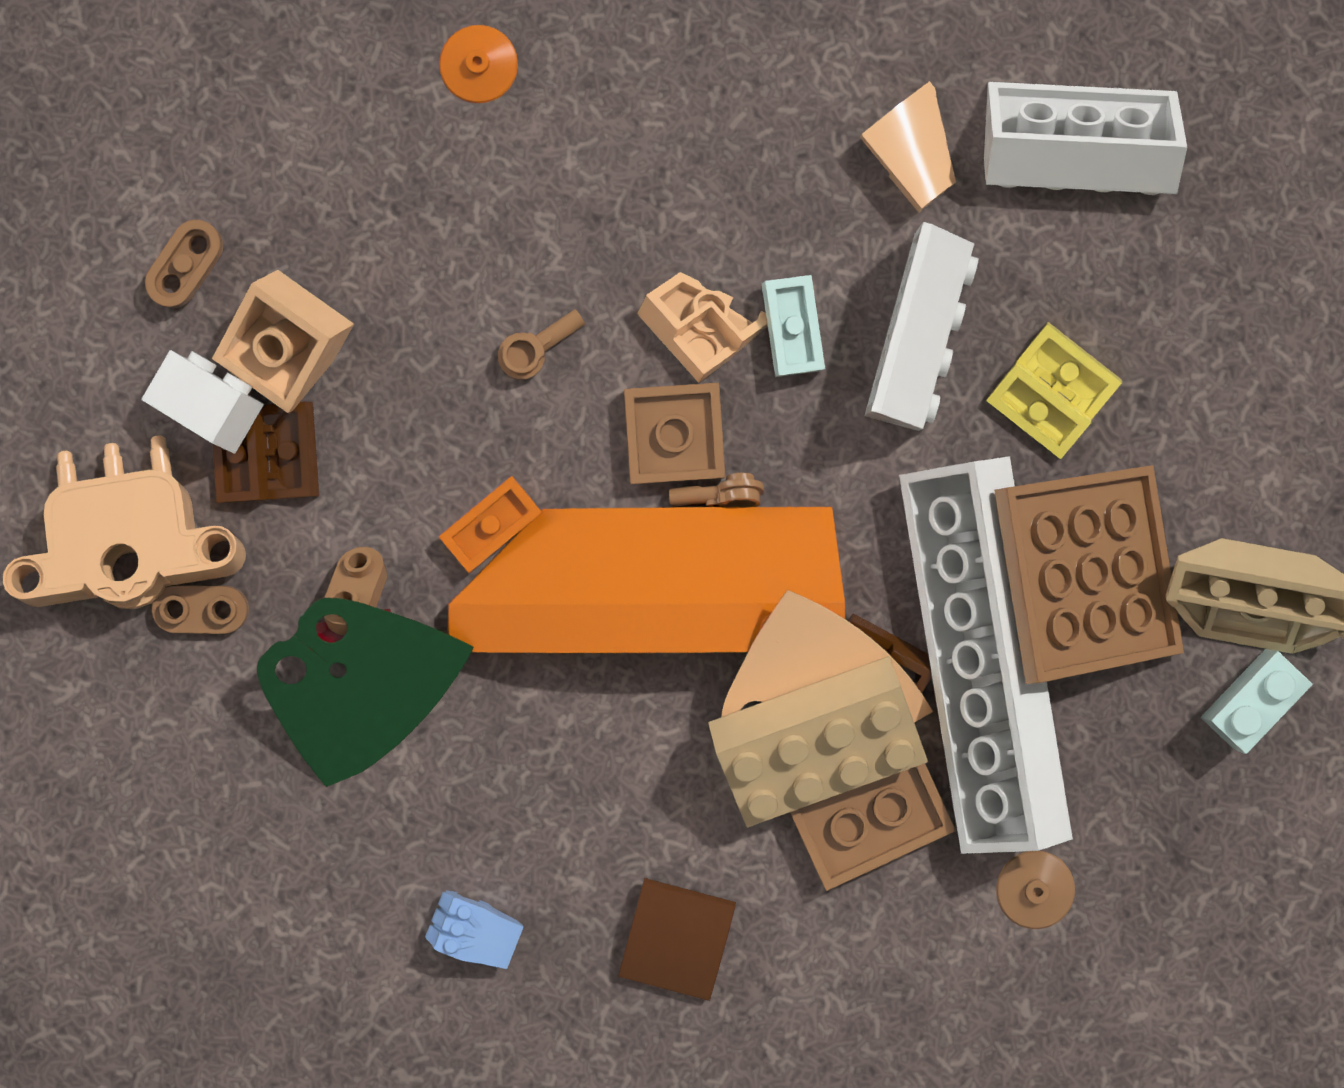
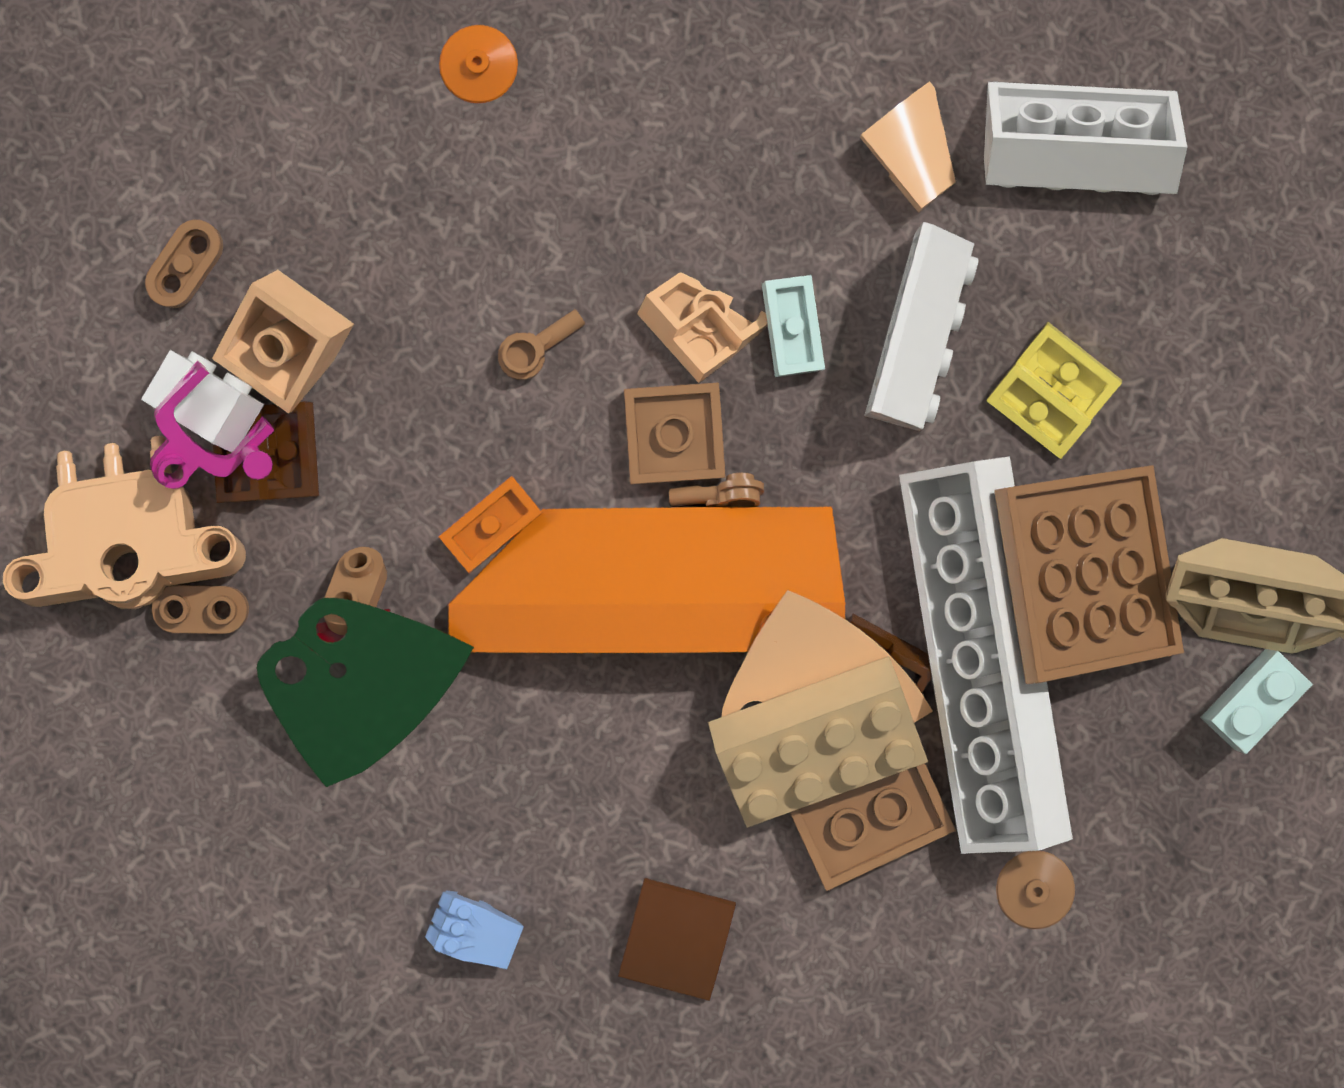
(189, 455): none -> dark pink piece

